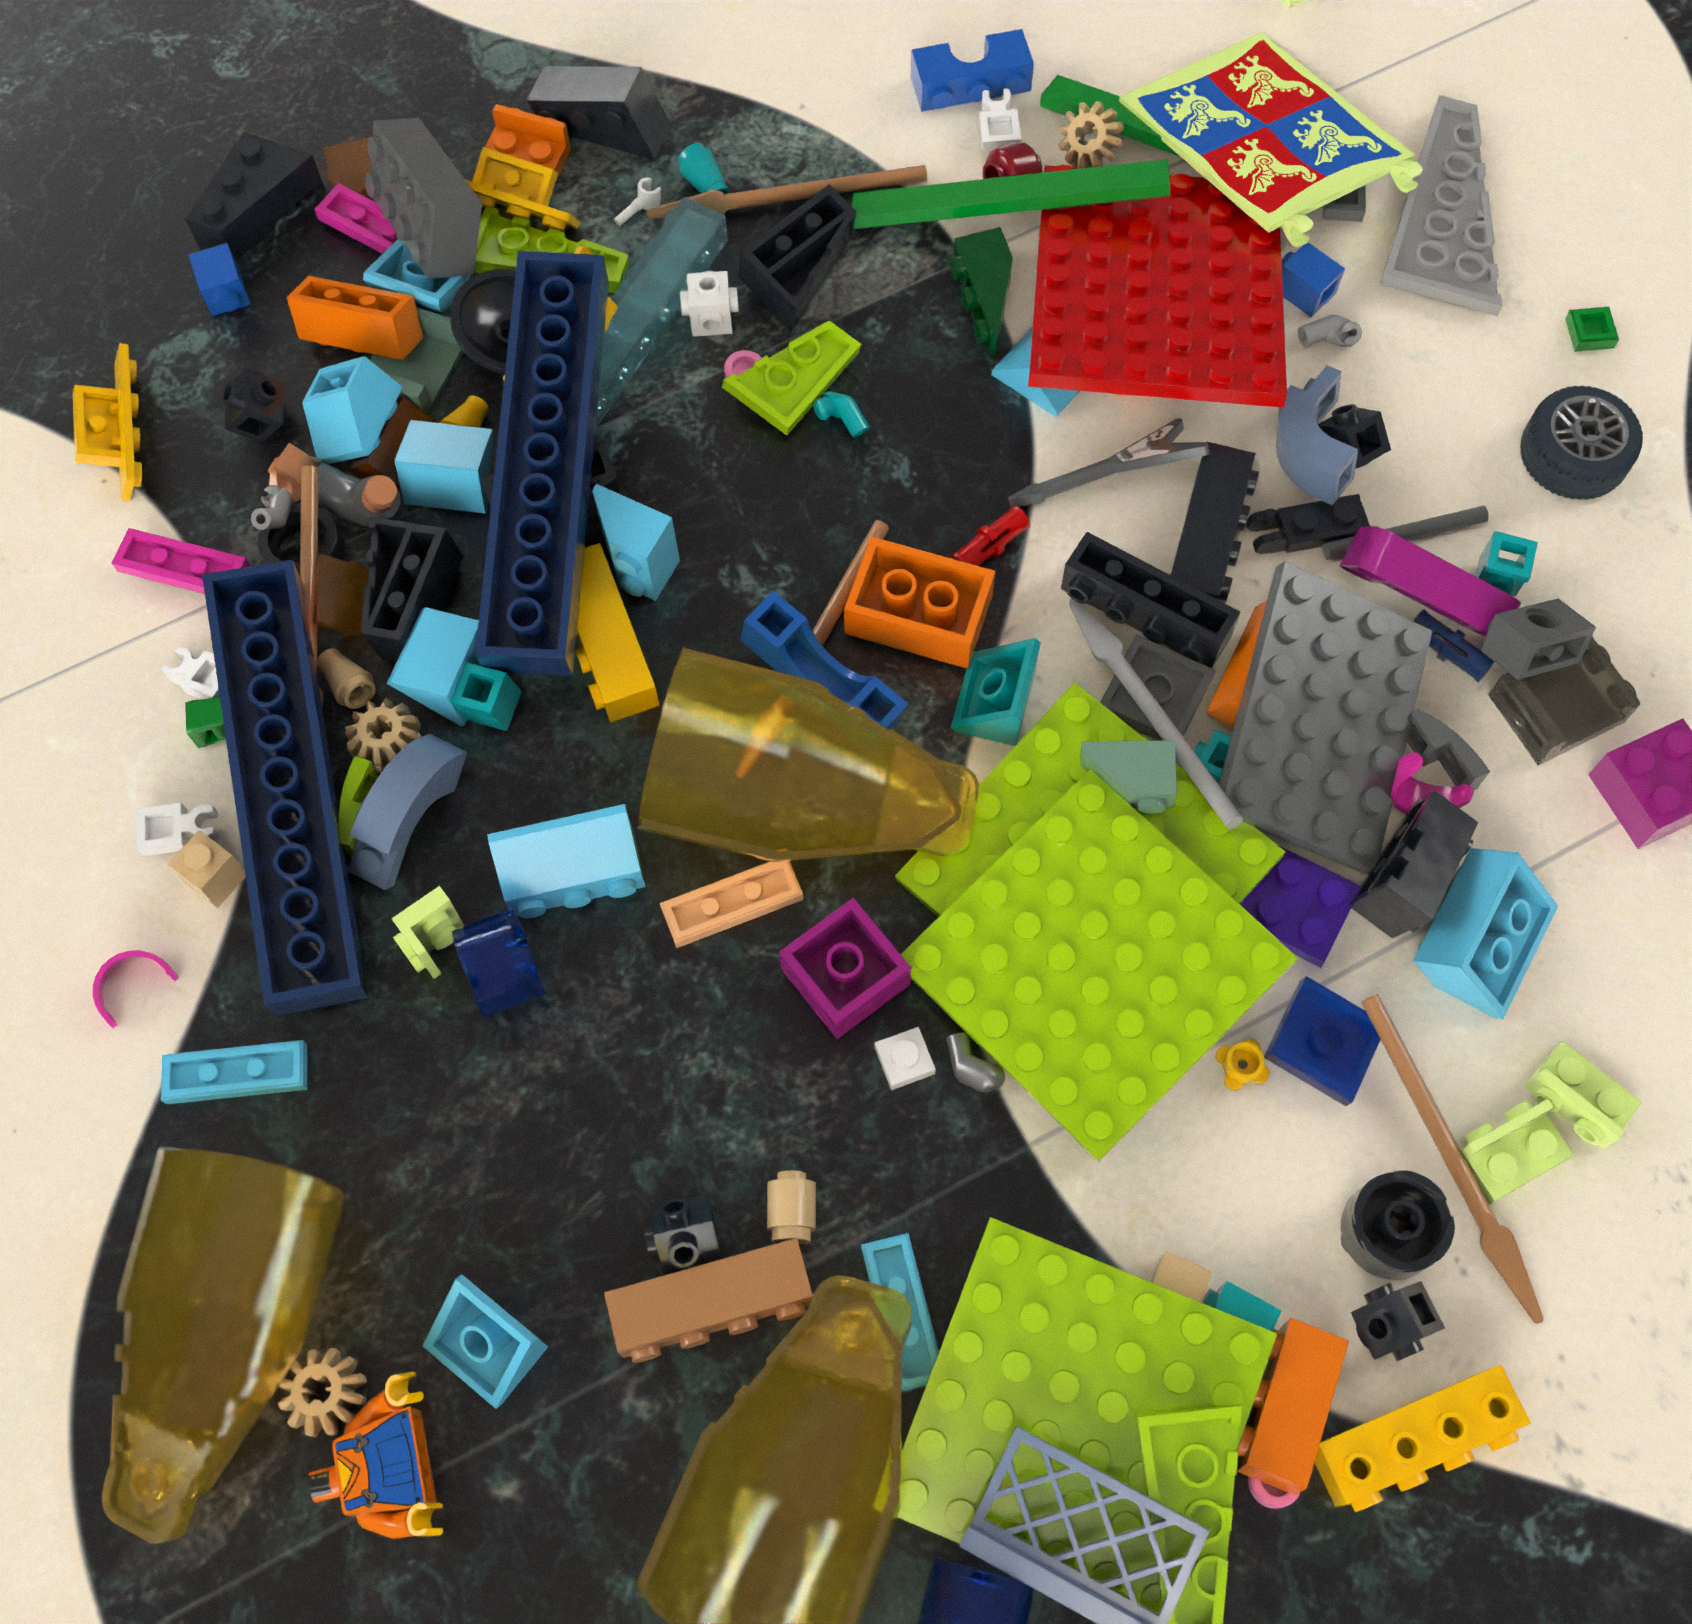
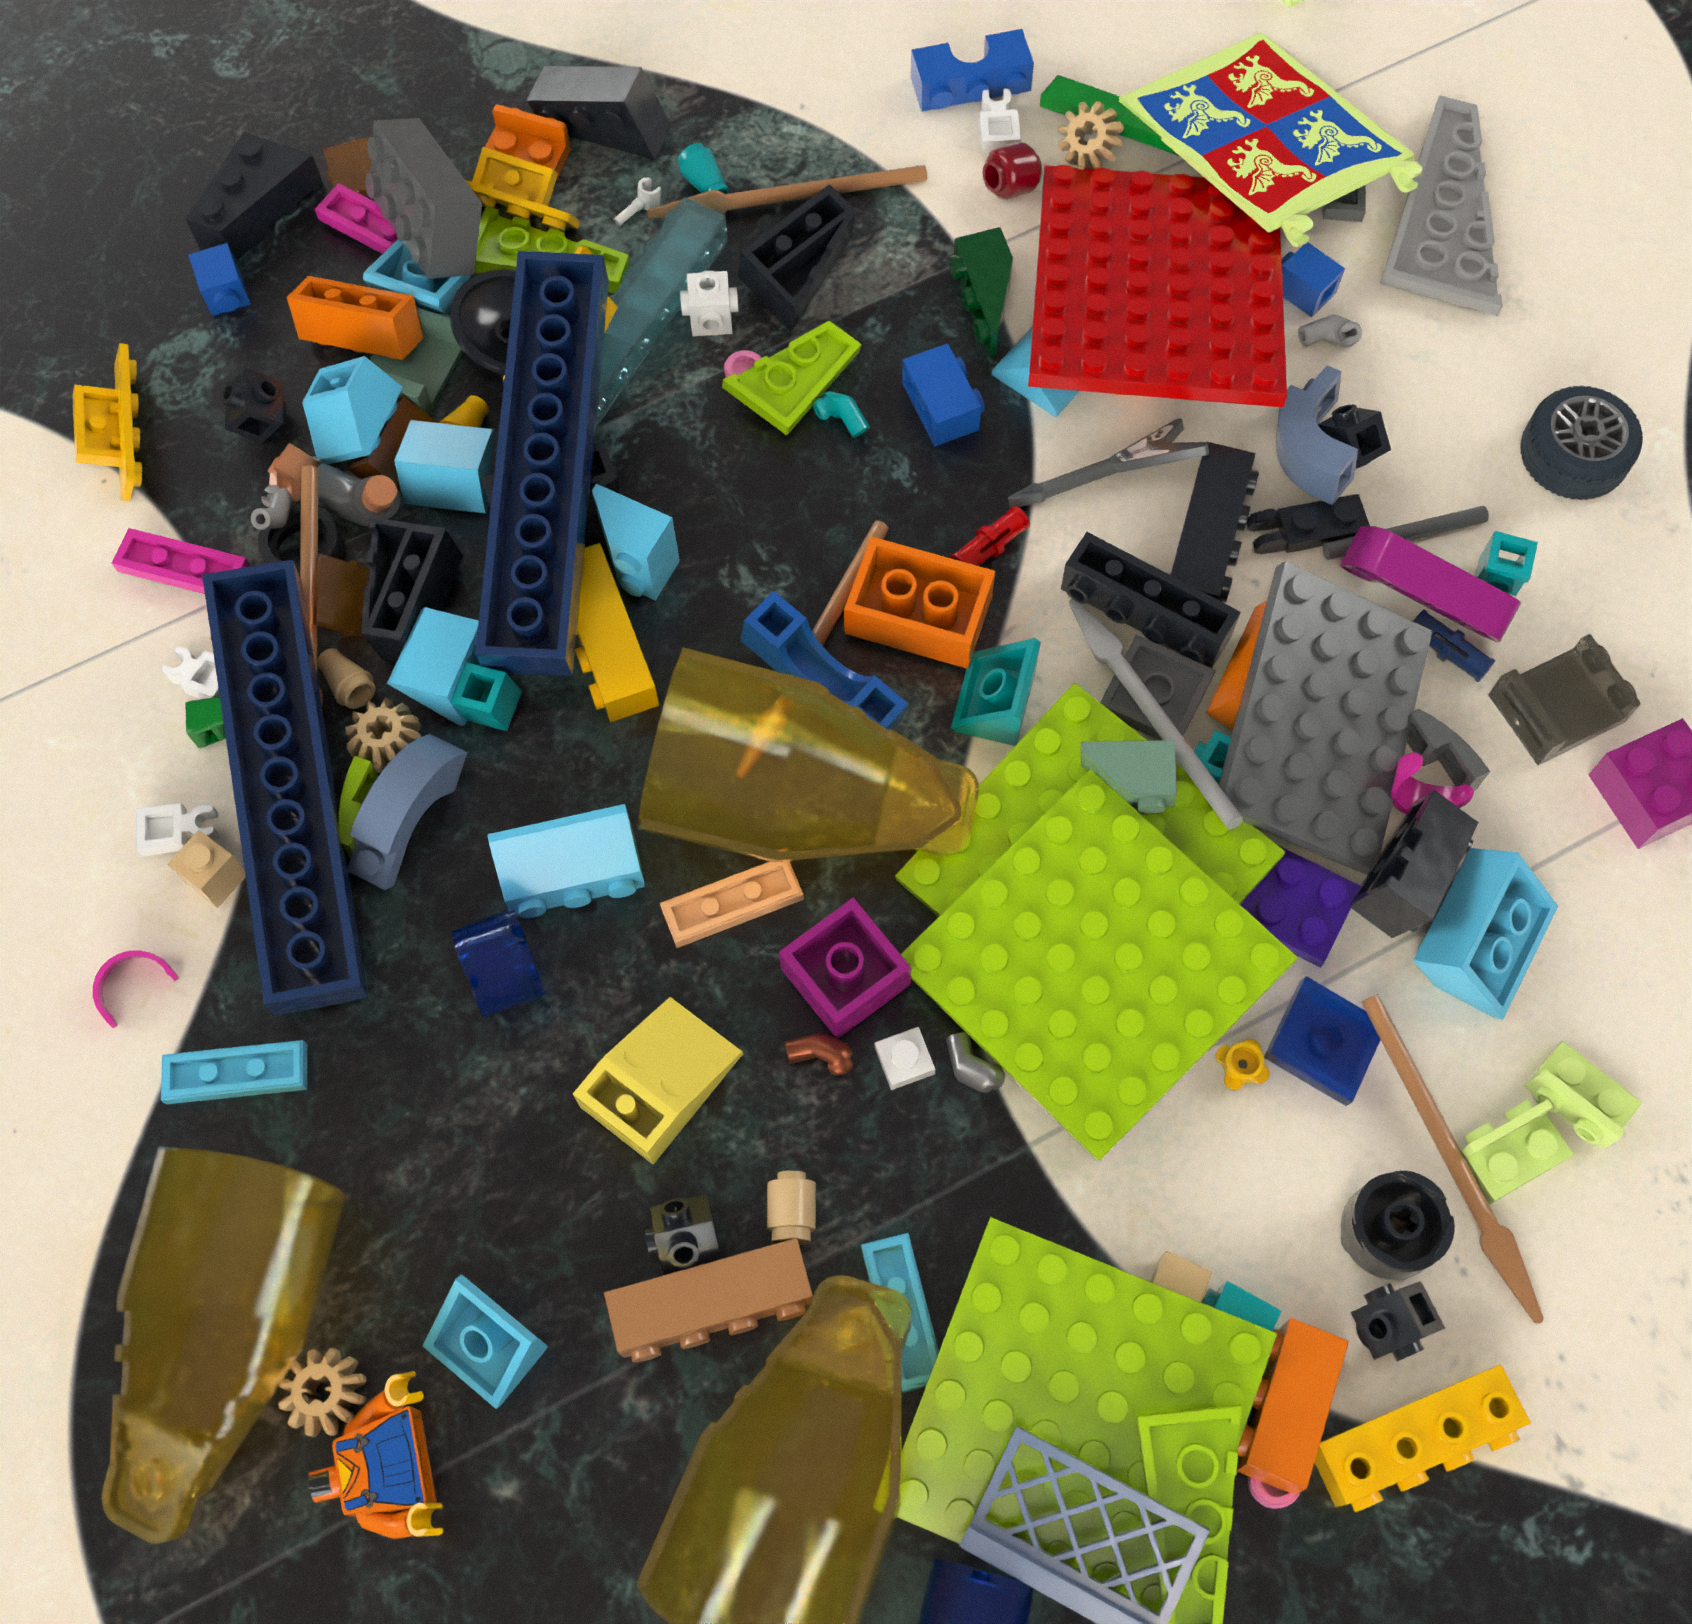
(426, 927): yellowish green bracket -> none
(657, 1078): none -> light yellow slope
(824, 1047): none -> copper arm
(942, 394): none -> blue brick
(1012, 194): green tile -> none
(1537, 638): dark grey brick -> none
(1591, 328): green tile -> none

